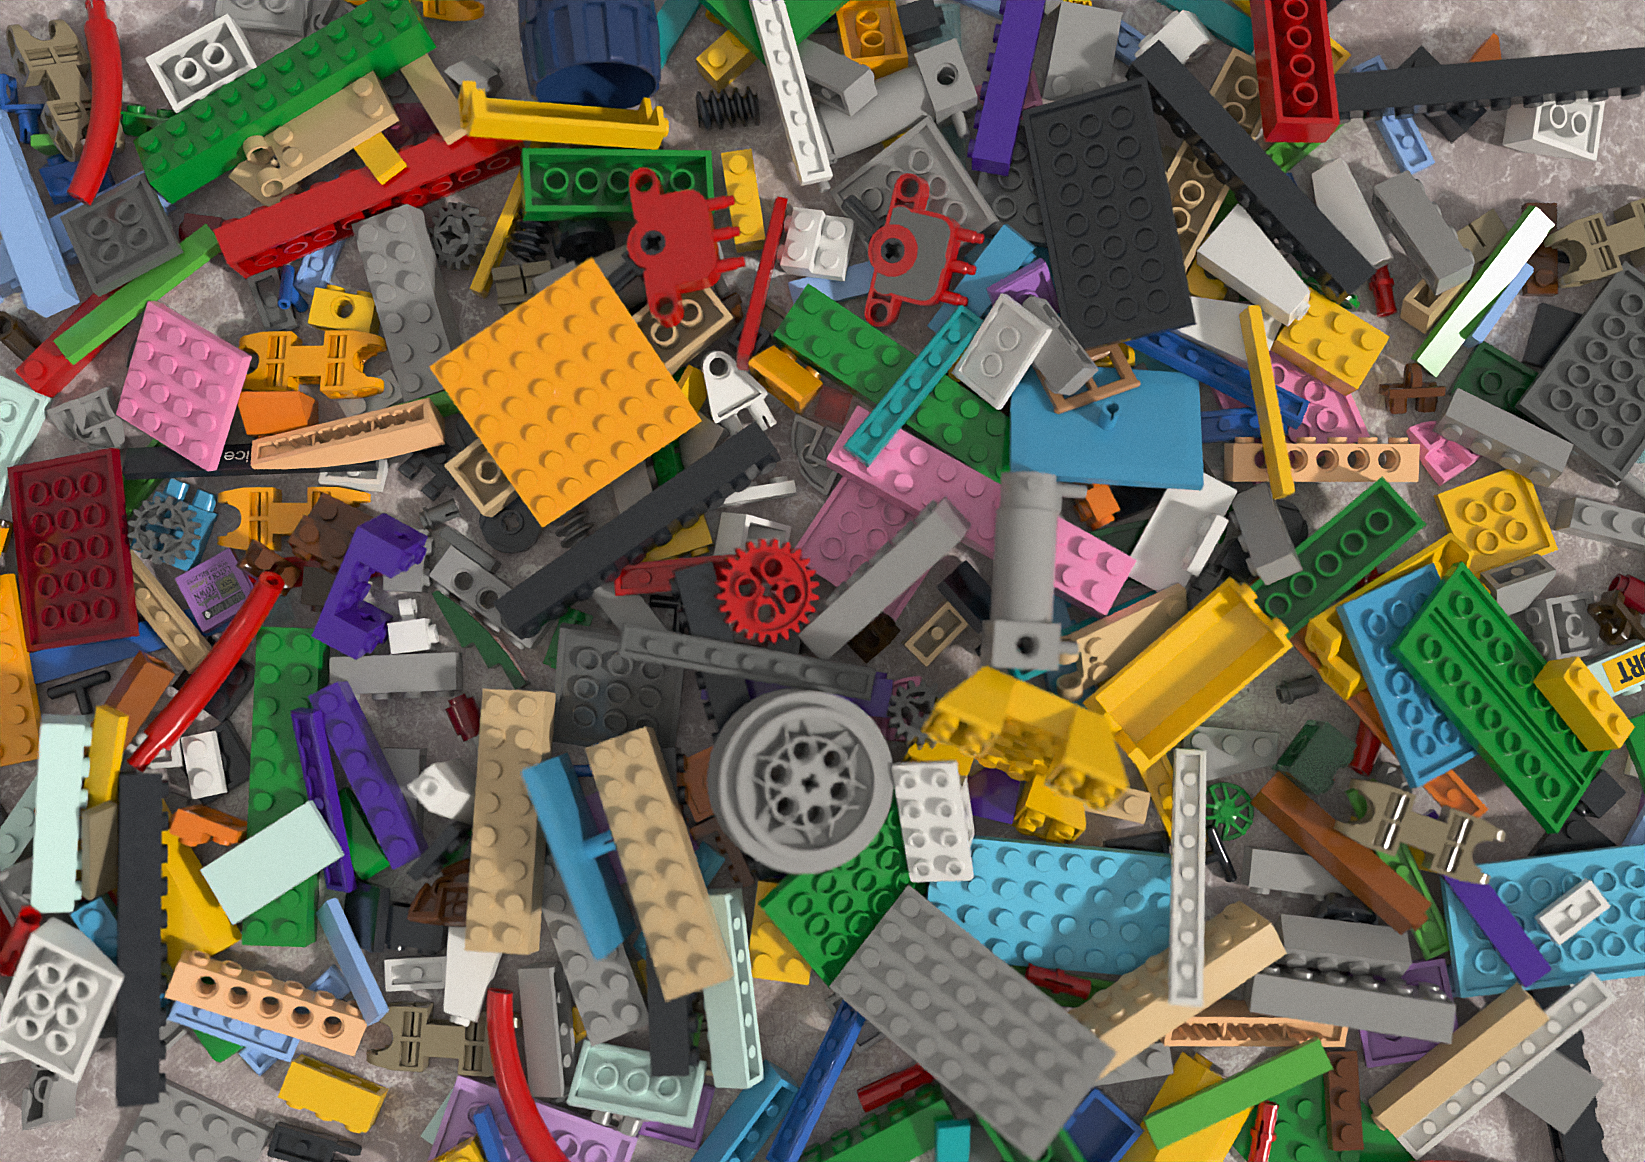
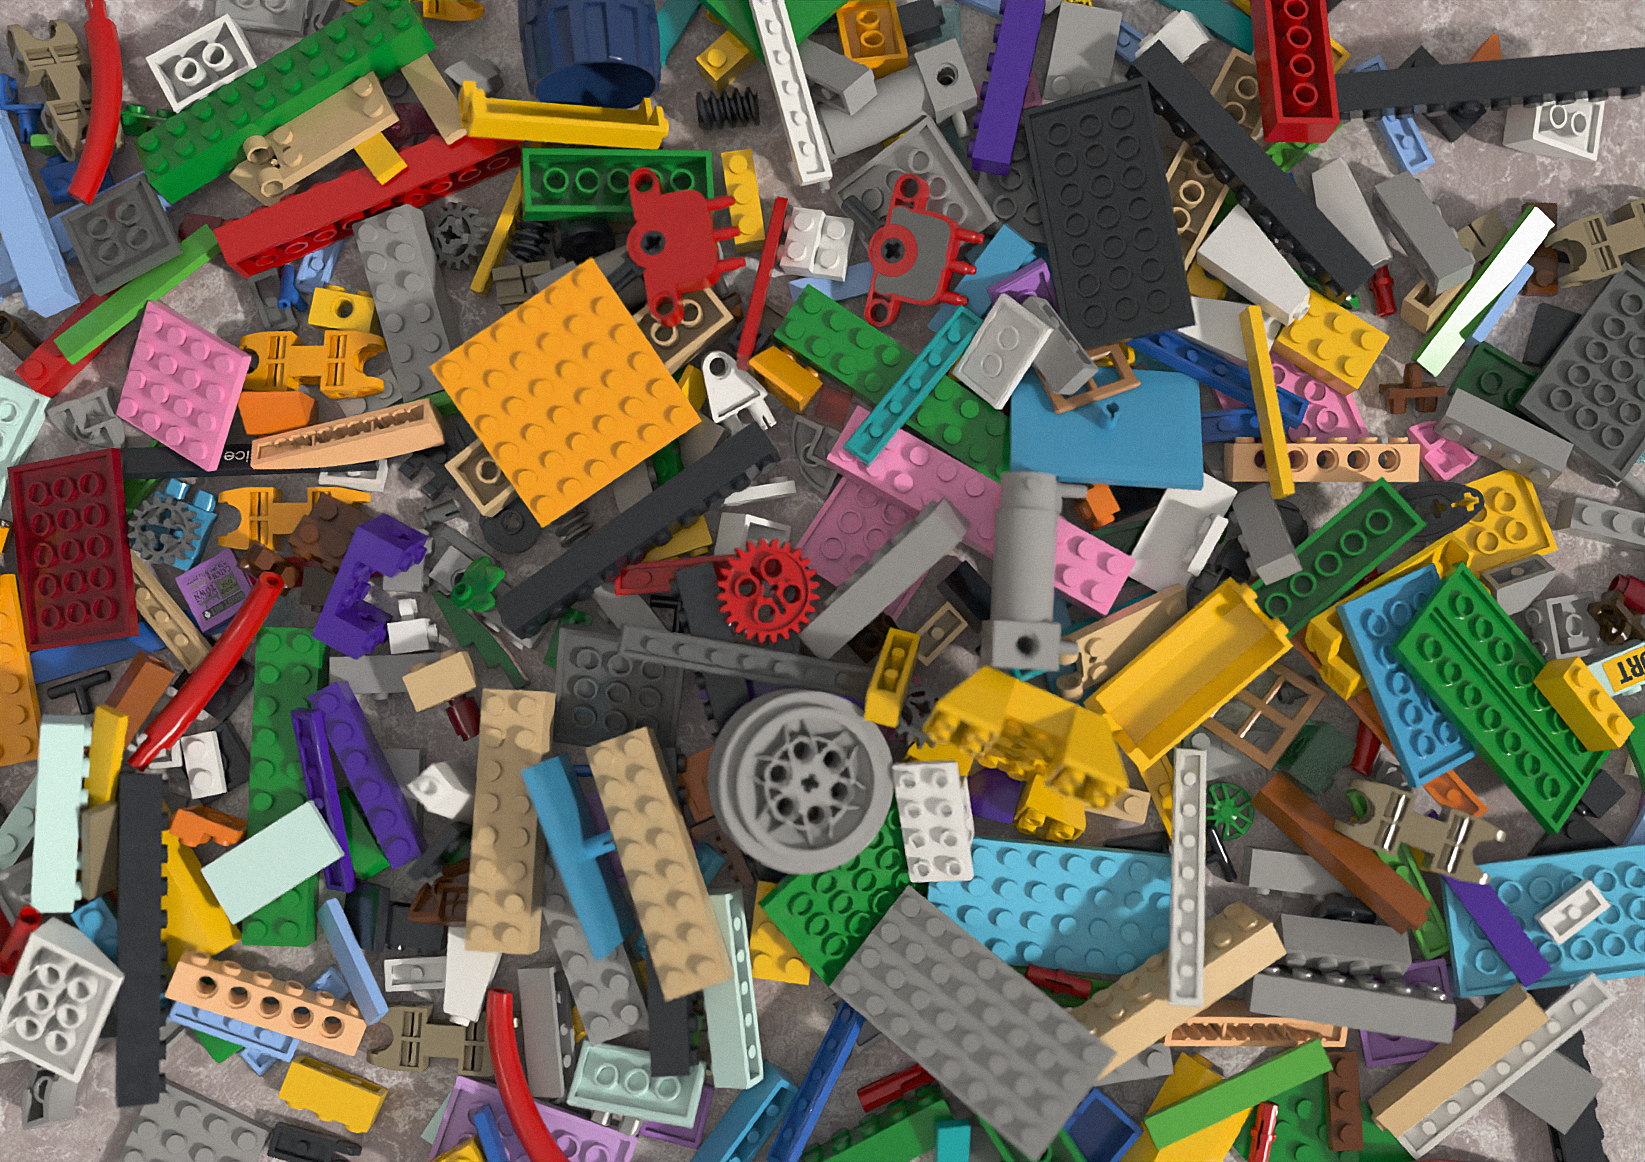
(442, 680): none -> tan brick
(476, 586): none -> green plate
(892, 677): none -> yellow brick
(1262, 707): none -> medium nougat window
(1446, 493): none -> black piece

